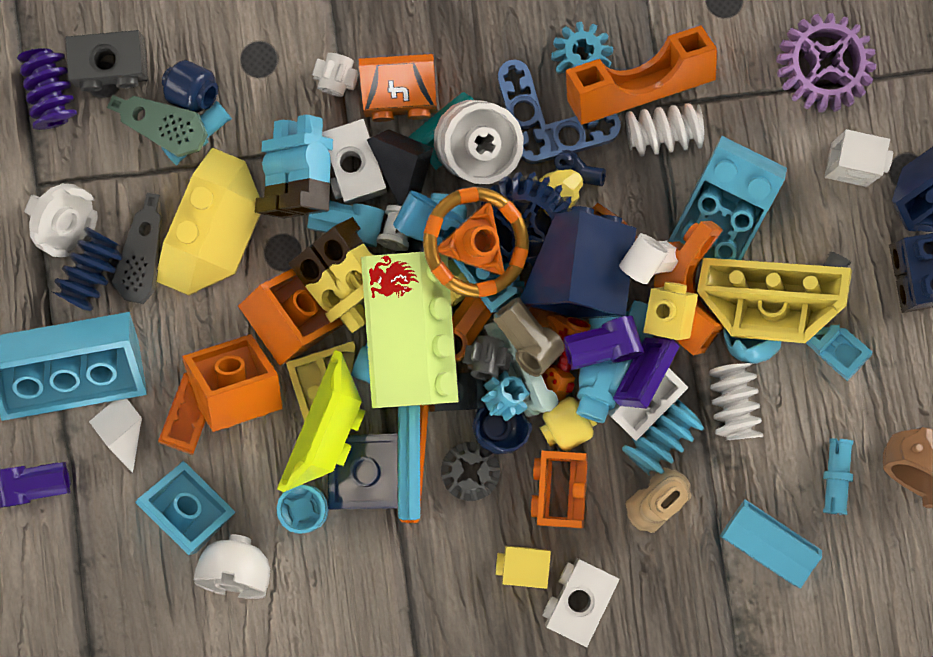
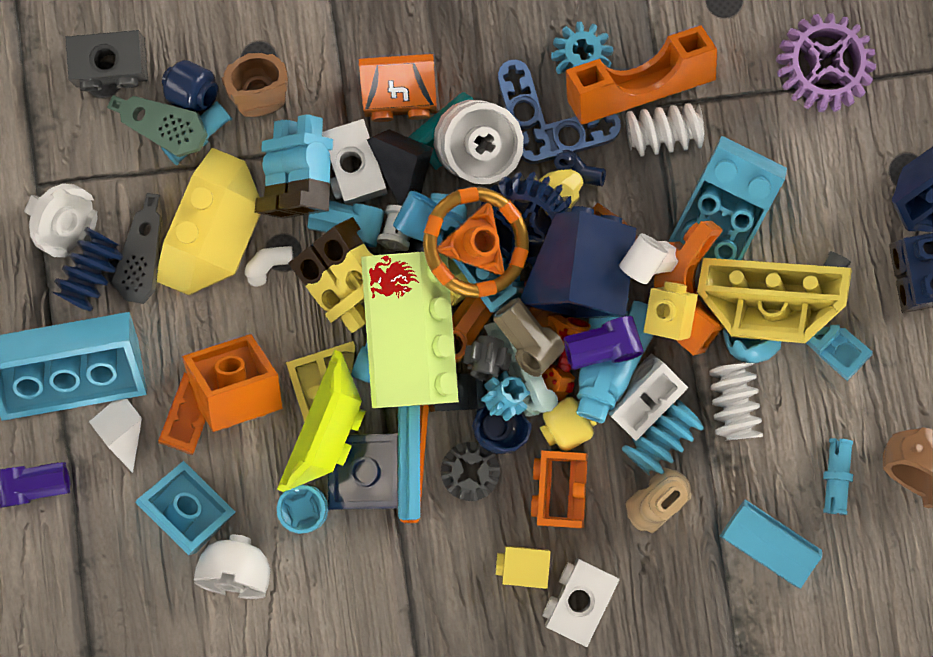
(46, 88): dark purple piece -> none
(256, 84): none -> medium nougat helmet
(264, 260): none -> white arm
(287, 317): orange slope -> none
(335, 74): white gear -> none
(646, 373): dark purple tile -> none
(858, 158): white brick -> none

